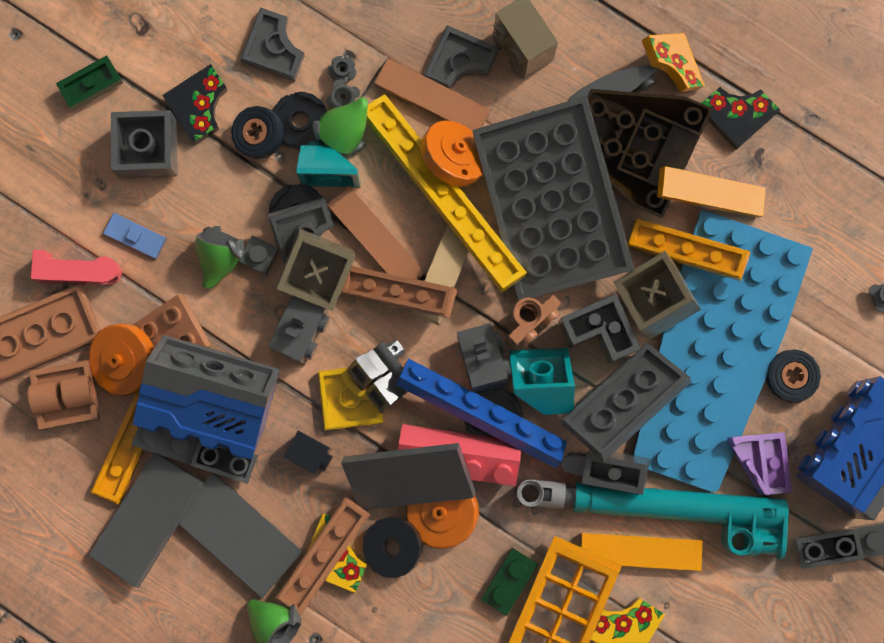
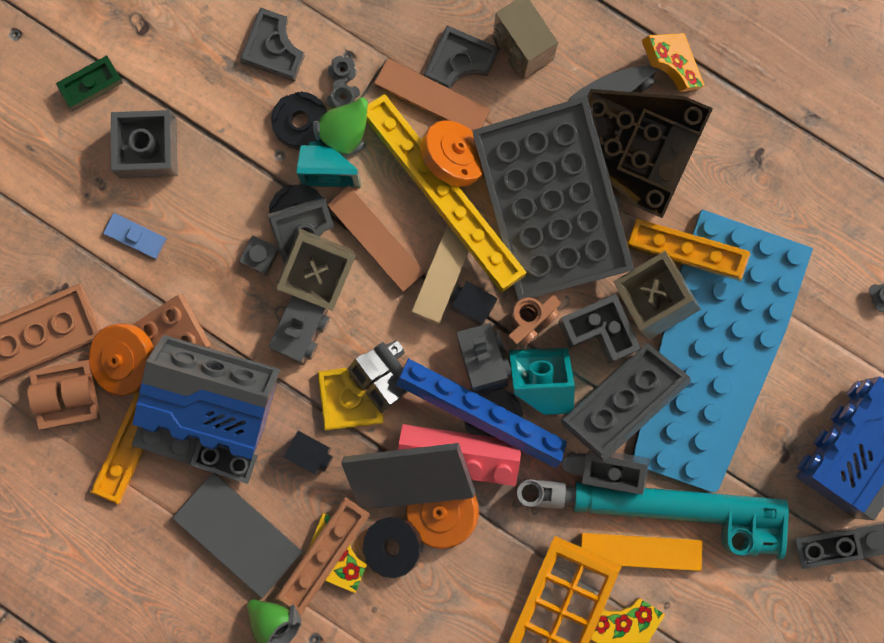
(98, 272): coral leg -> none
(146, 519): dark grey tile -> none
(196, 102): black tile -> none
(217, 254): bright green hat -> none
(269, 139): black bush -> none
(399, 292): nougat tile -> none
(472, 303): none -> black brick
(509, 581): dark green plate -> none
(711, 192): light orange tile -> none
(739, 116): black tile -> none
(764, 461): medium lavender wing -> none
(797, 390): black bush -> none

